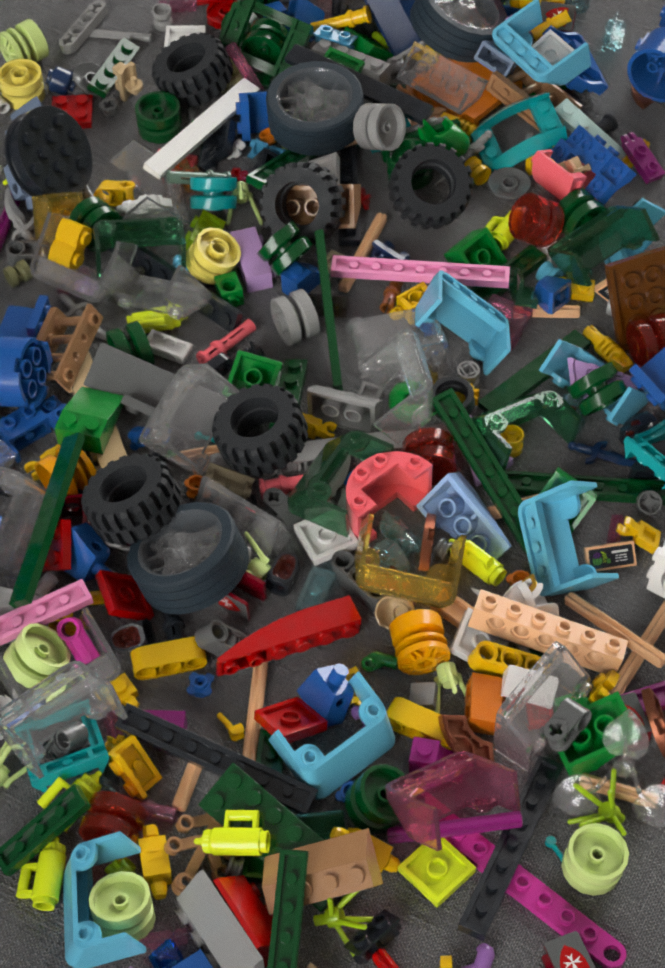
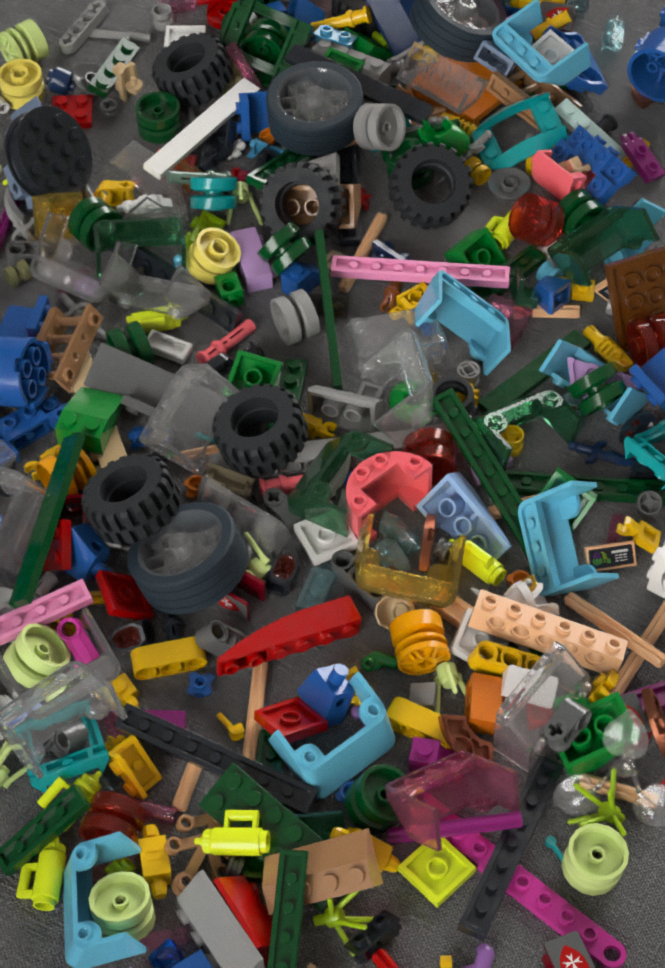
(70, 243): yellow brick -> none

